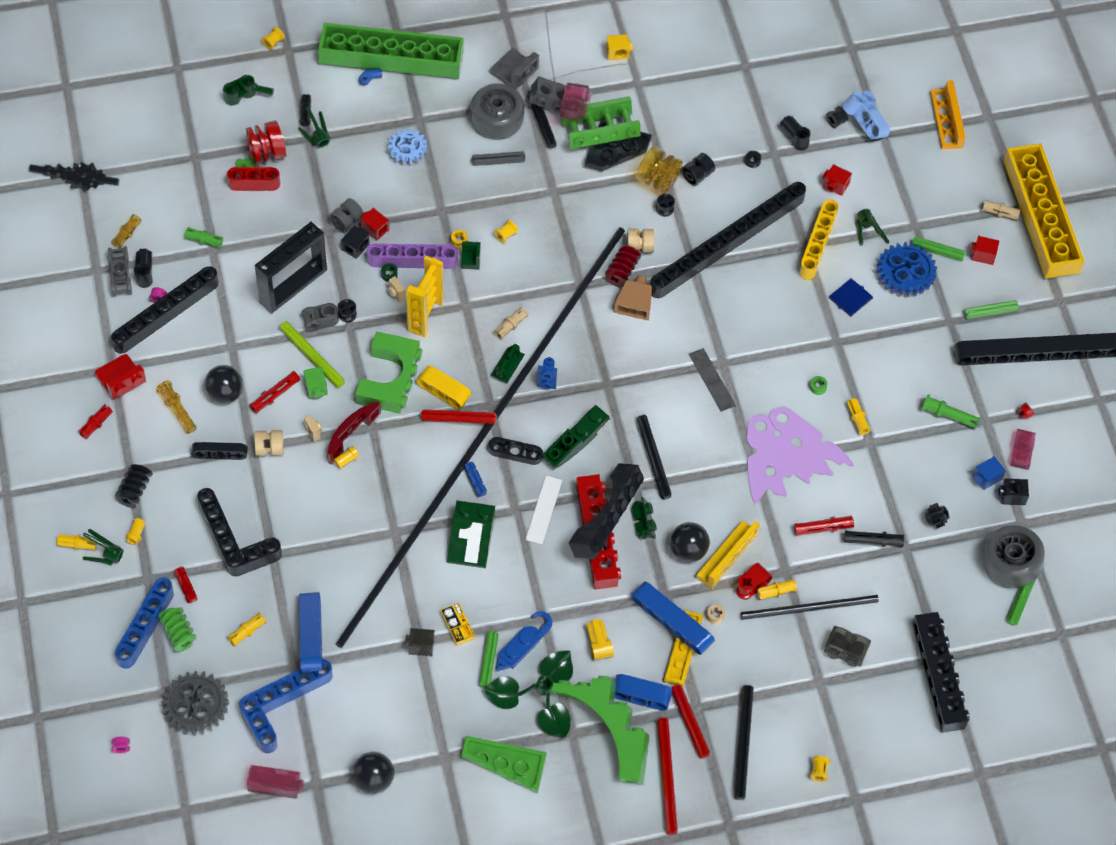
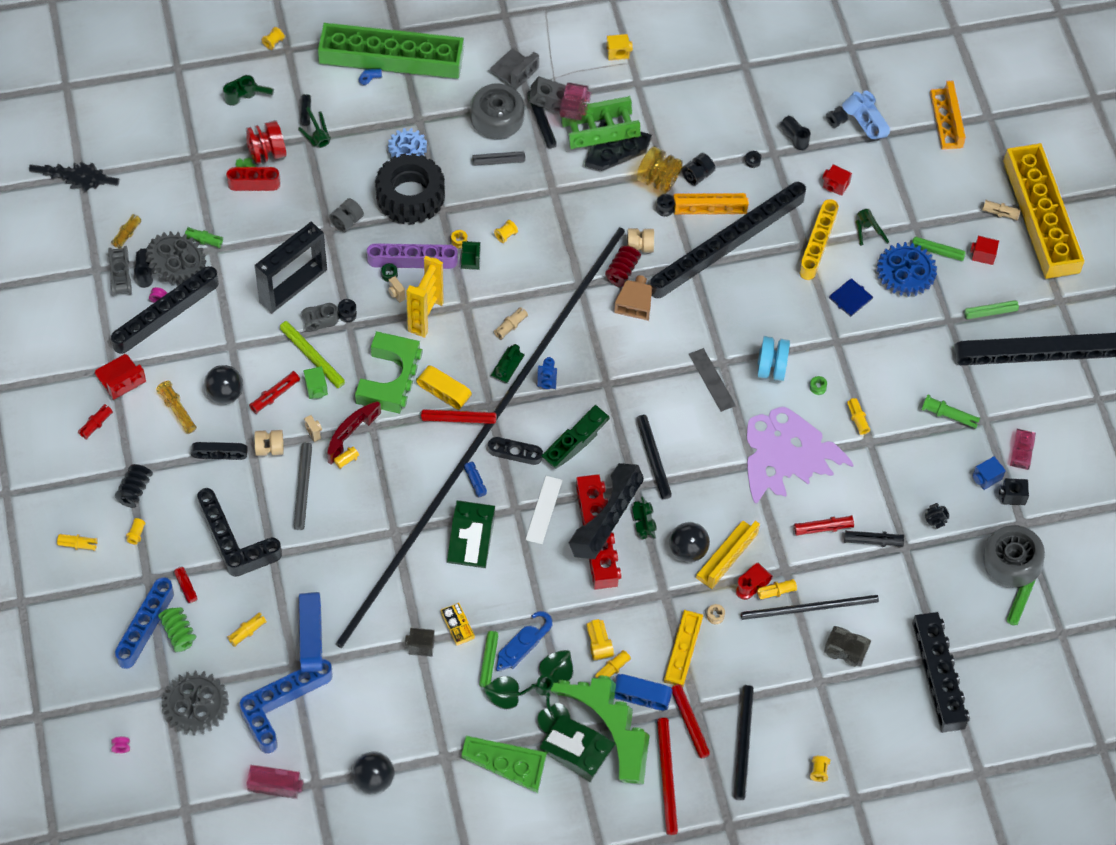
(112, 552): dark green plant -> none
(175, 257): none -> dark grey gear
(303, 484): none -> dark grey axle
(355, 241): black brick -> none
(375, 223): red brick -> none
(410, 207): none -> black tyre
(577, 747): none -> dark green slope
(614, 665): none -> yellow axle
(673, 618): blue beam -> none
(710, 203): none -> light orange fence
(773, 358): none -> medium azure wheel
(1028, 412): red hinge -> none

